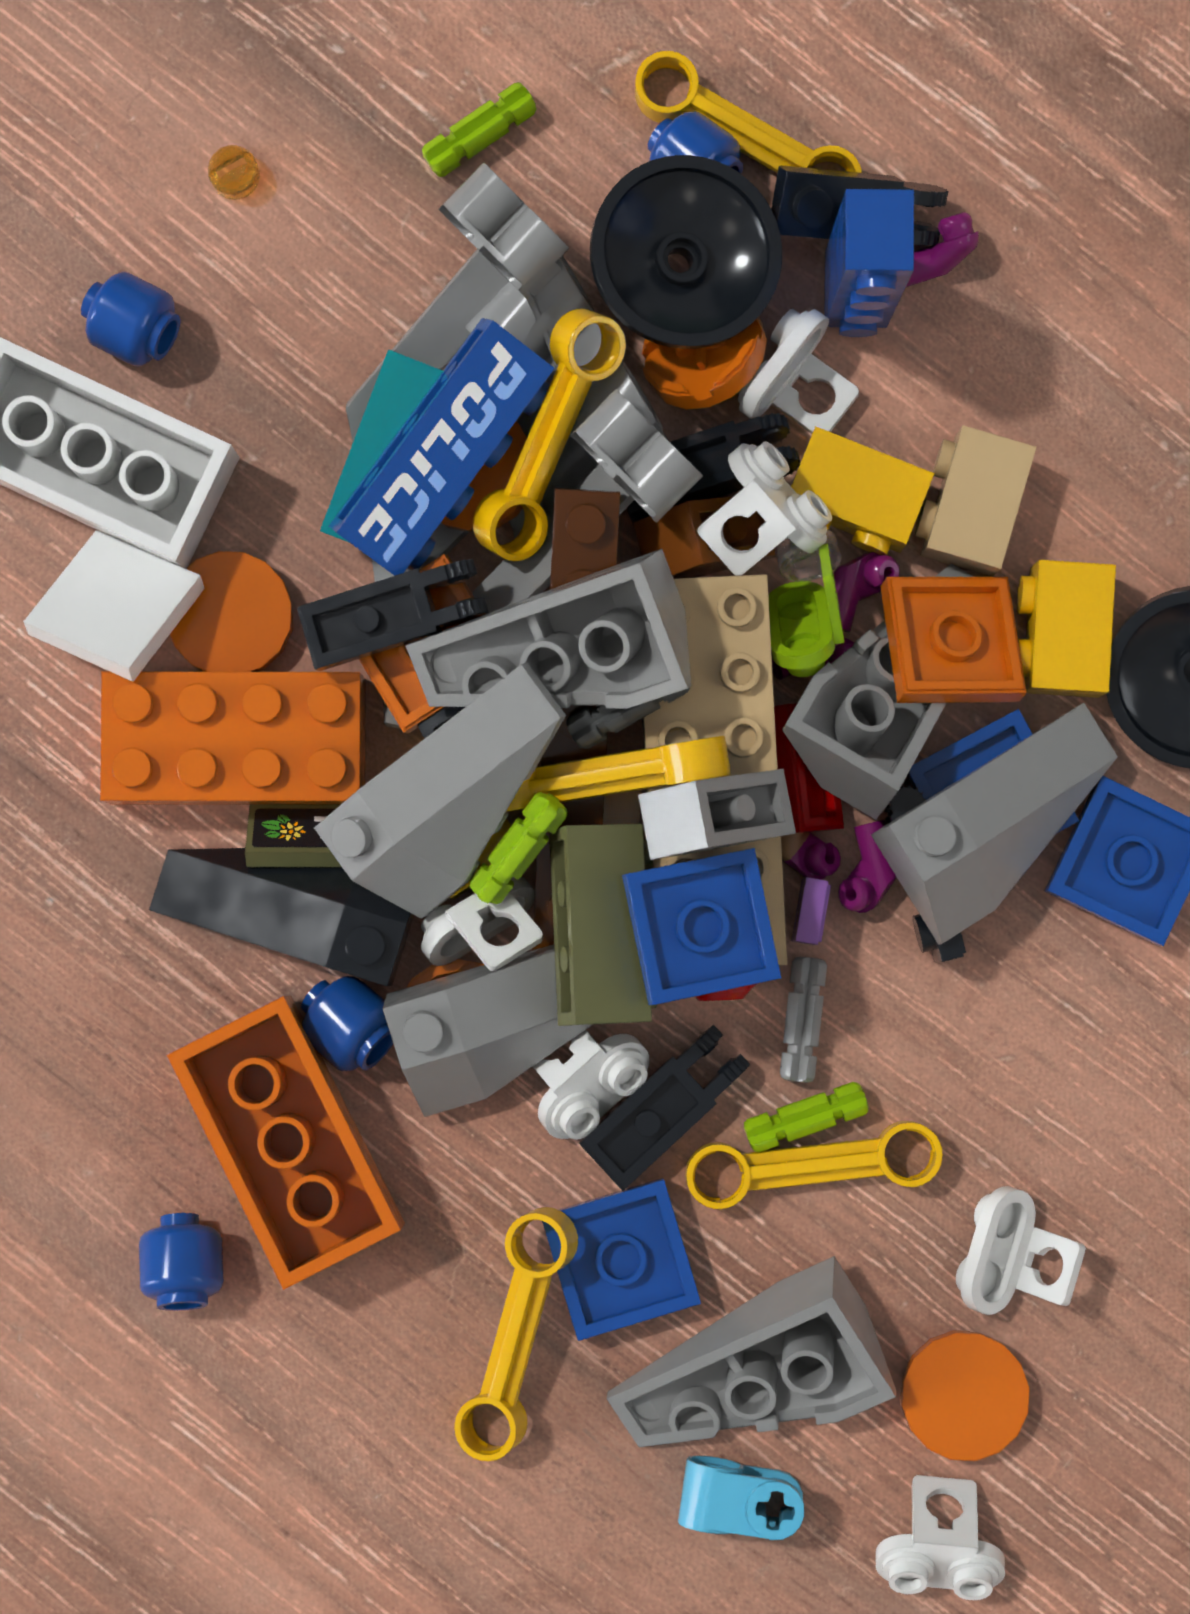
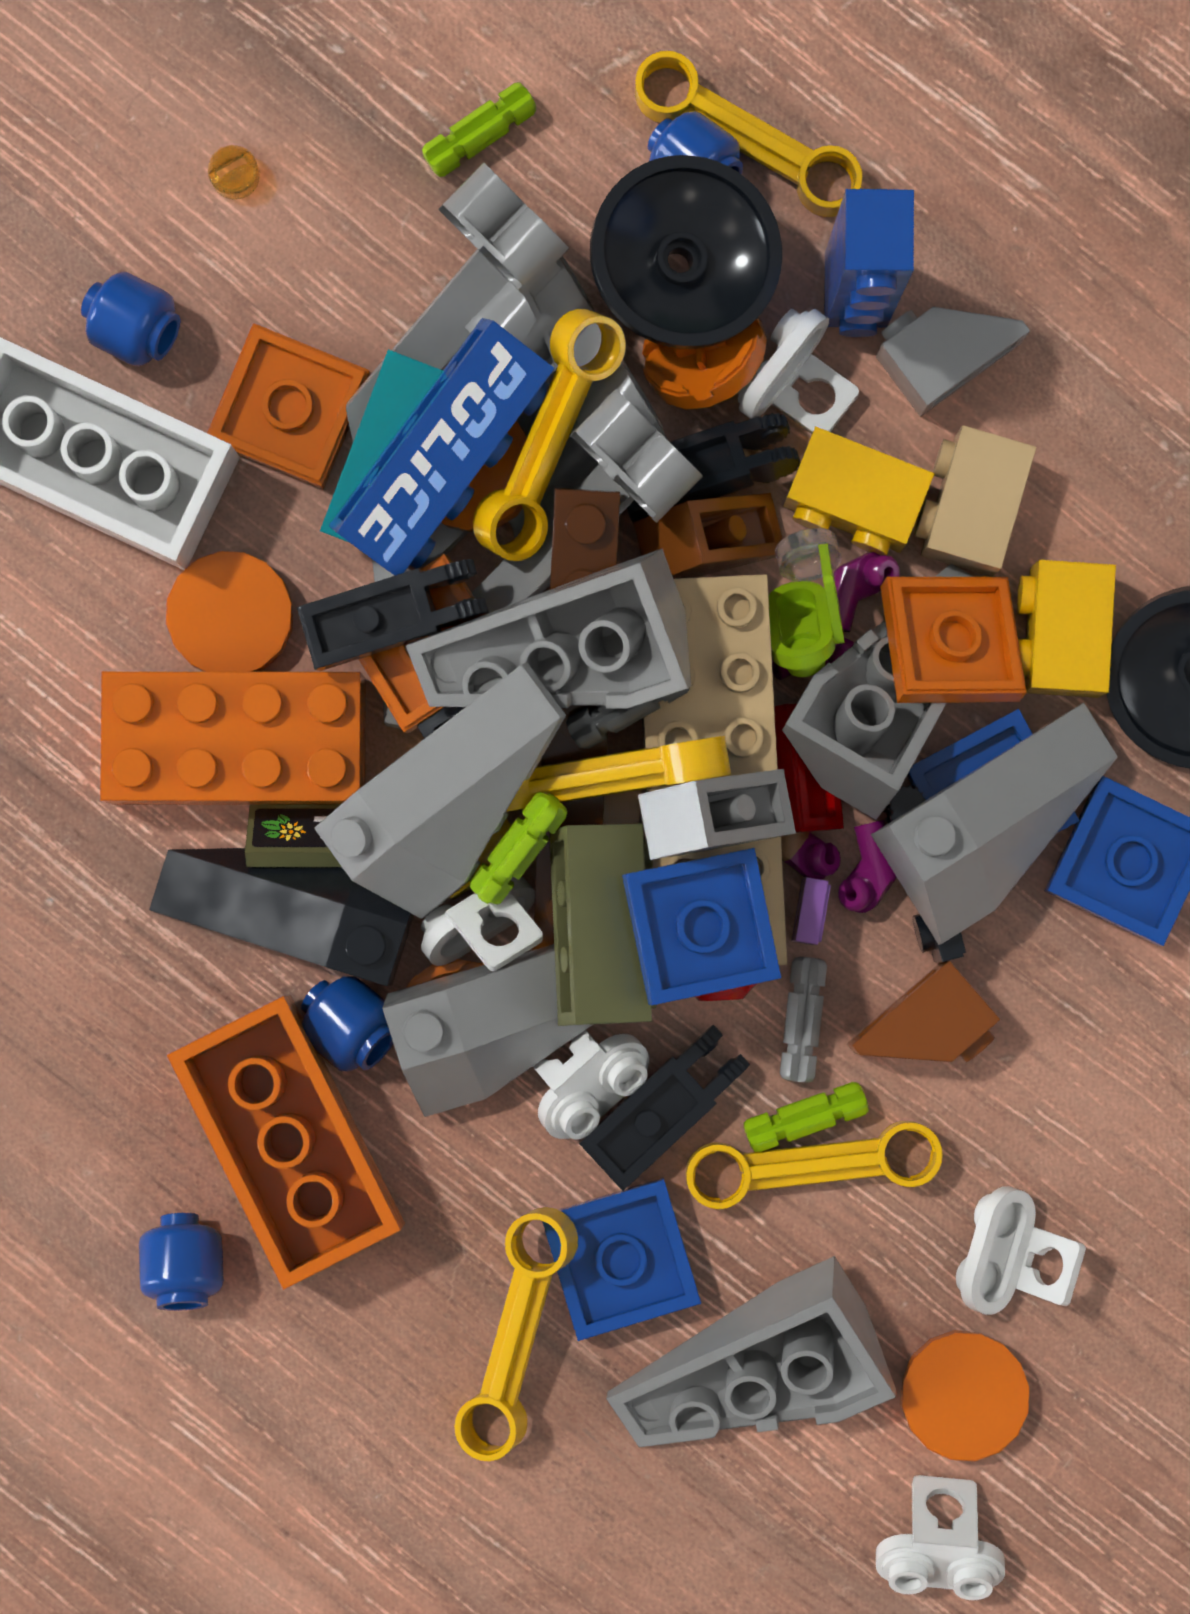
(114, 605): white tile -> none
(287, 405): none -> orange tile
(728, 1499): medium azure piece -> none
(765, 490): white bracket -> none
(810, 199): black hinge -> none
(931, 1021): none -> dark orange slope
(944, 351): none -> light grey slope
(945, 256): magenta arm -> none

